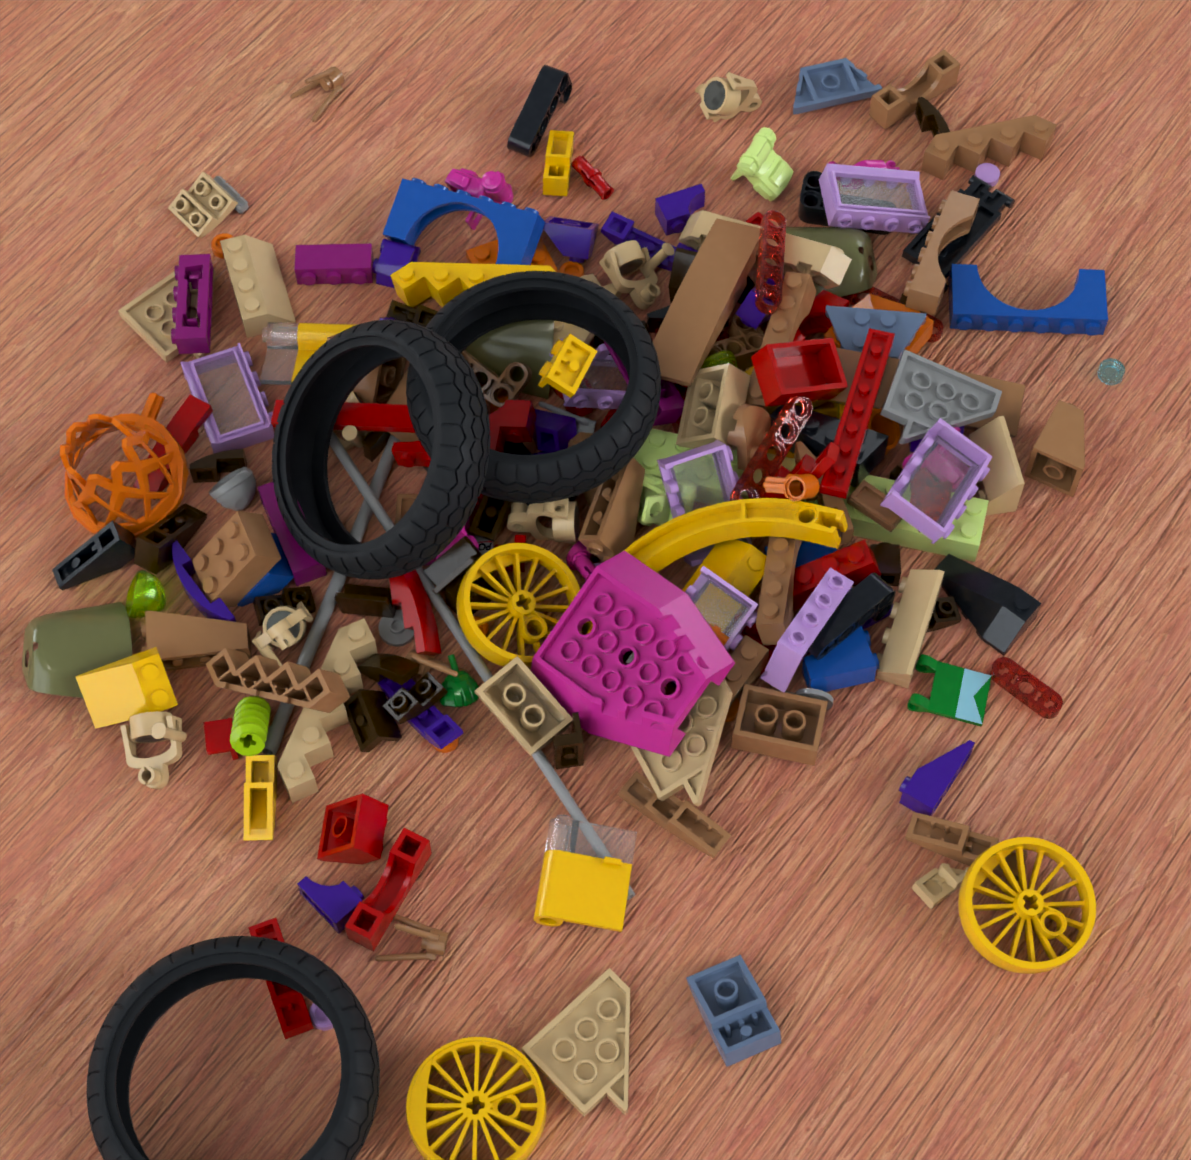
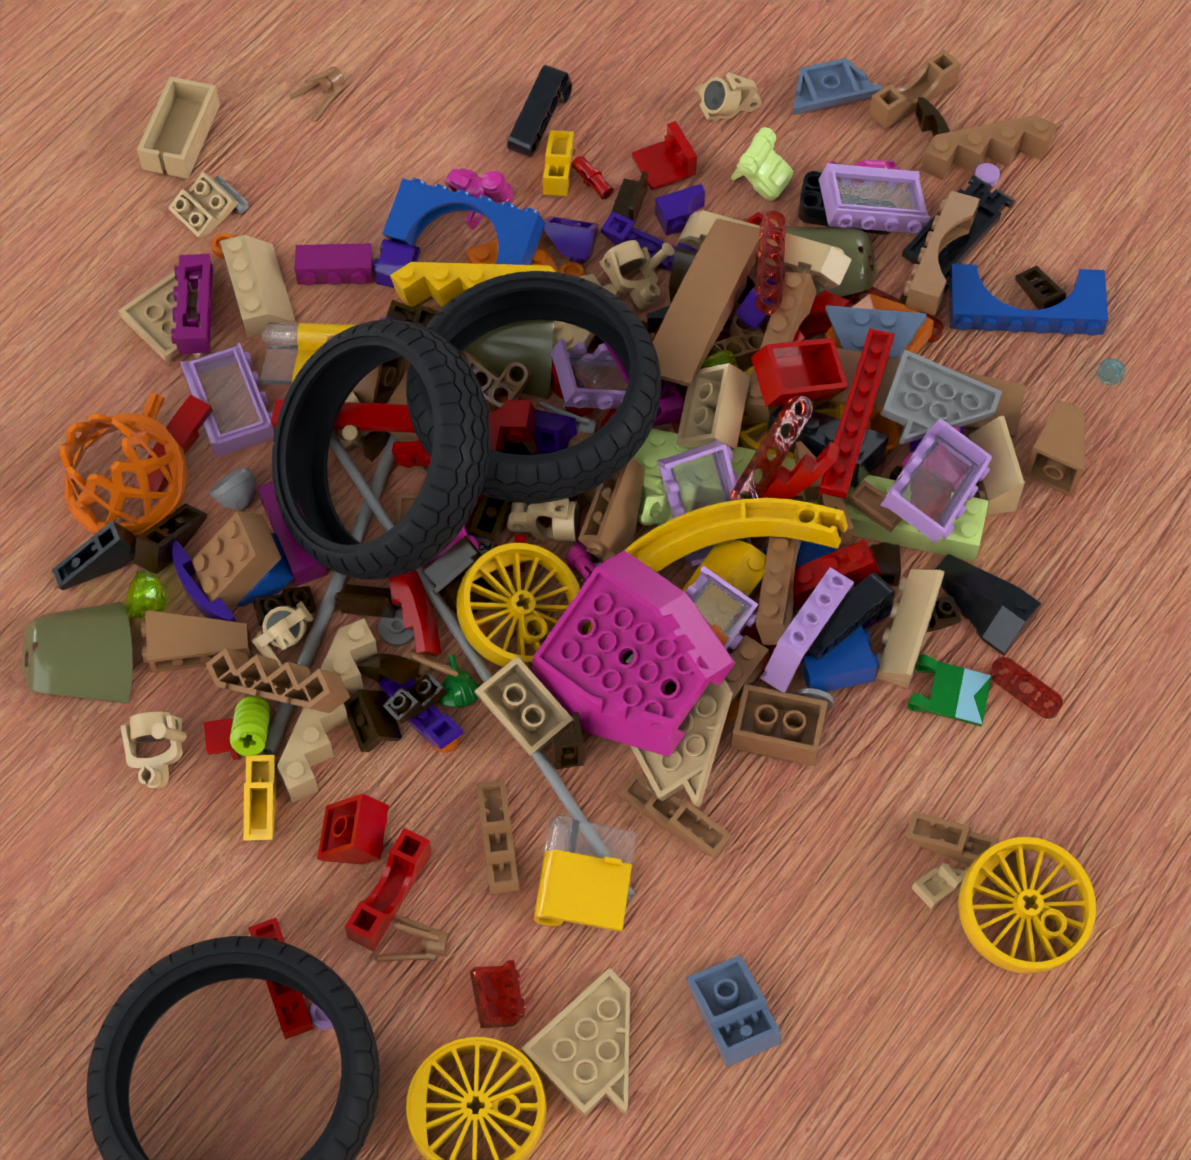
(126, 688): yellow slope -> none
(178, 127): none -> tan piece
(209, 467): dark brown slope -> none
(332, 902): dark purple arch -> none
(497, 837): none -> medium nougat slope
(498, 995): none -> clear red bracket
(567, 365): yellow bracket -> none
(631, 197): none -> dark brown panel
(667, 160): none -> red bracket
(749, 432): medium nougat slope -> none
(791, 486): orange axle -> none
(933, 780): dark purple slope -> none
(1055, 293): none -> dark brown slope

